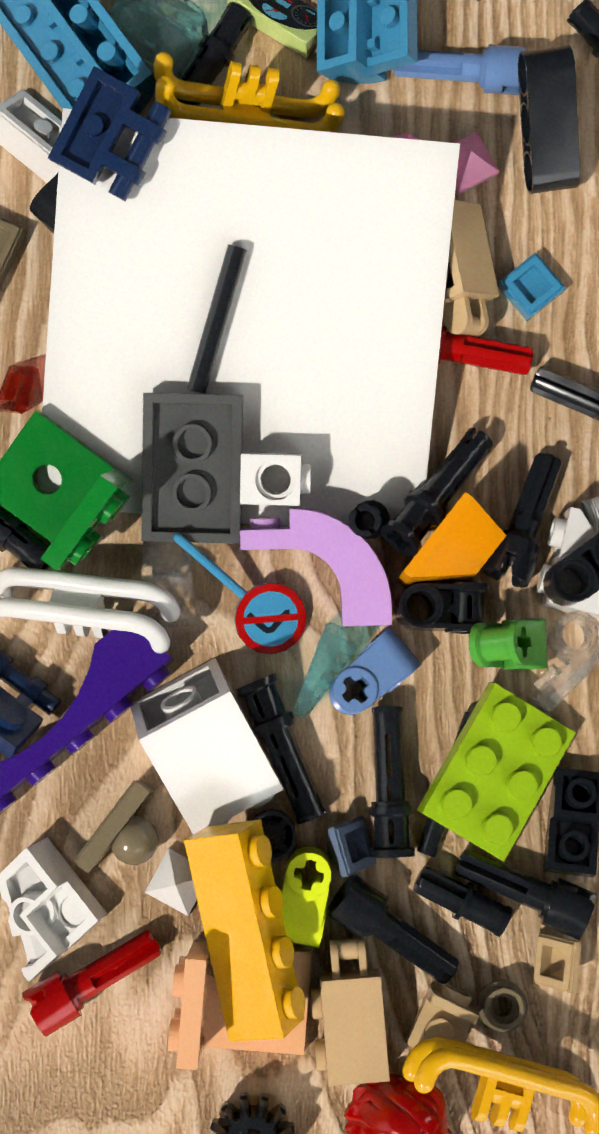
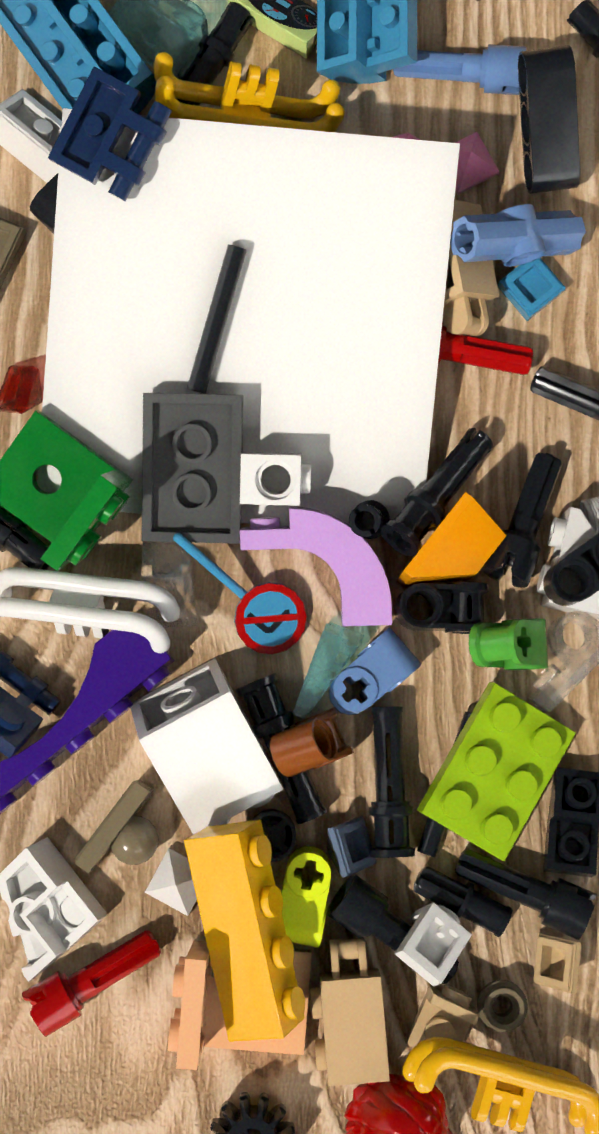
(309, 744): none -> dark orange piece
(433, 942): none -> white bracket
(516, 235): none -> medium blue piece

